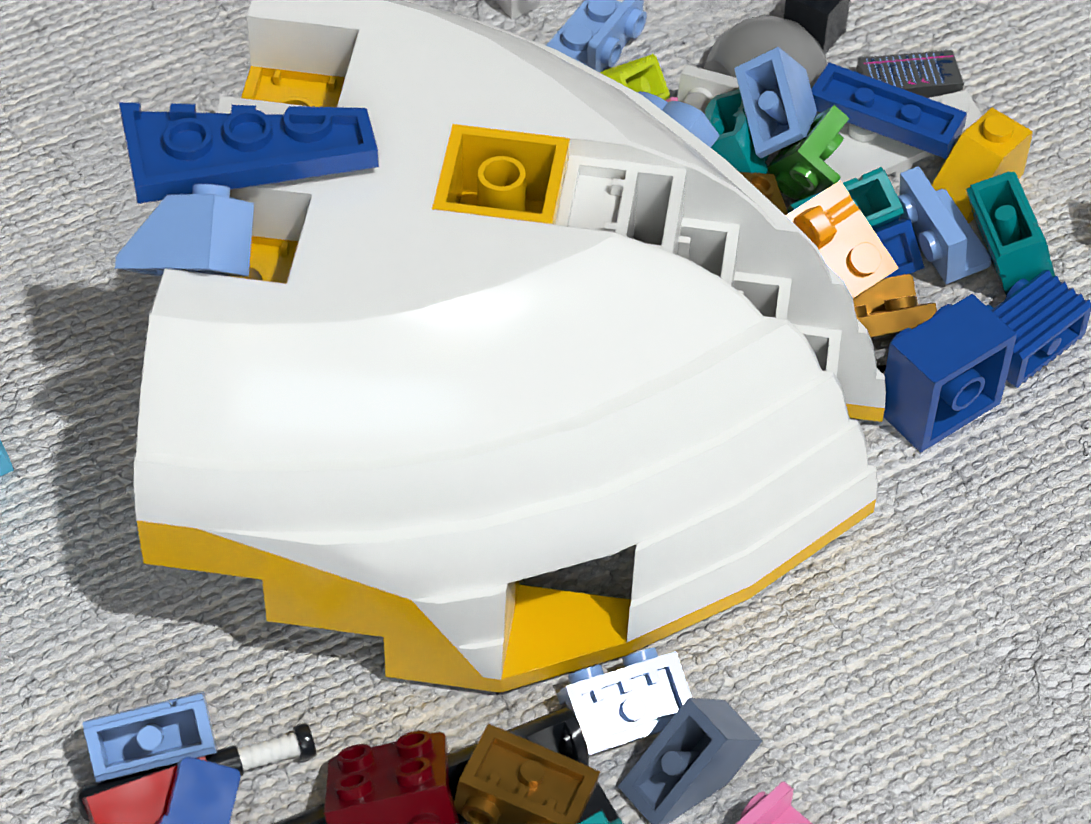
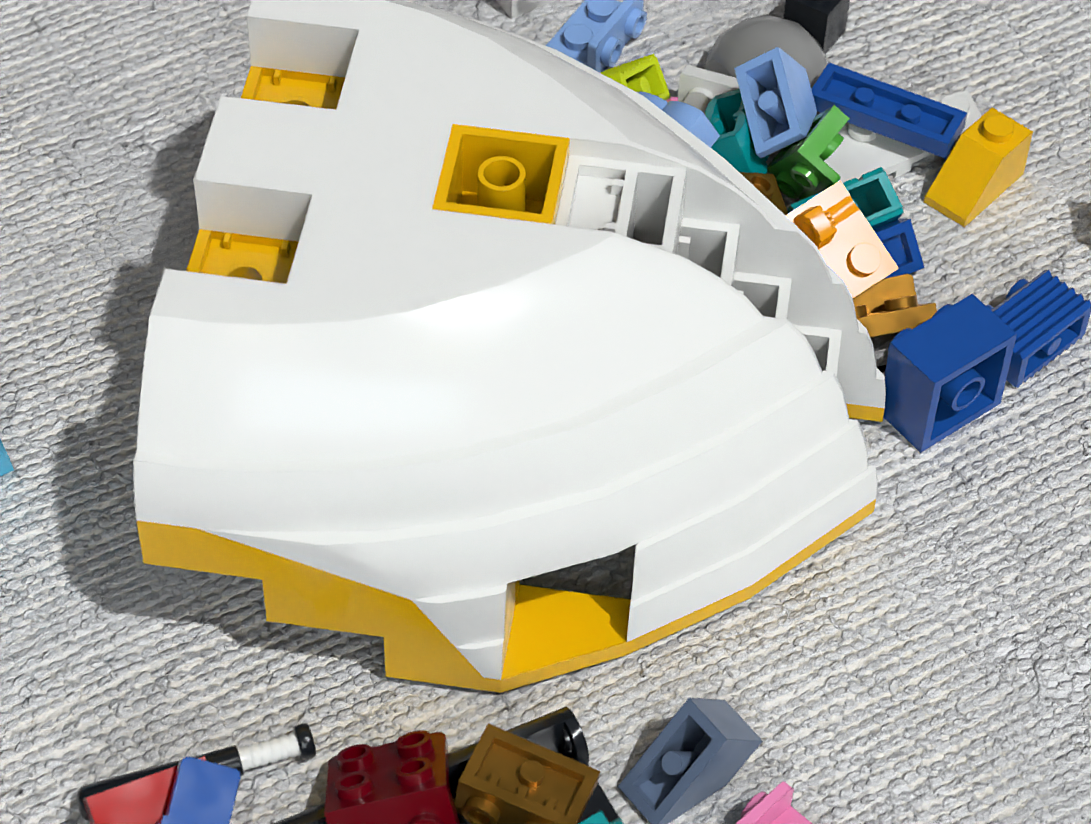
(149, 736): light blue brick -> none
(193, 234): light blue slope -> none
(241, 147): blue wing -> none
(627, 701): bracket -> none
(920, 73): dark grey tile -> none
(941, 228): light blue bracket -> none
(1009, 229): teal brick -> none

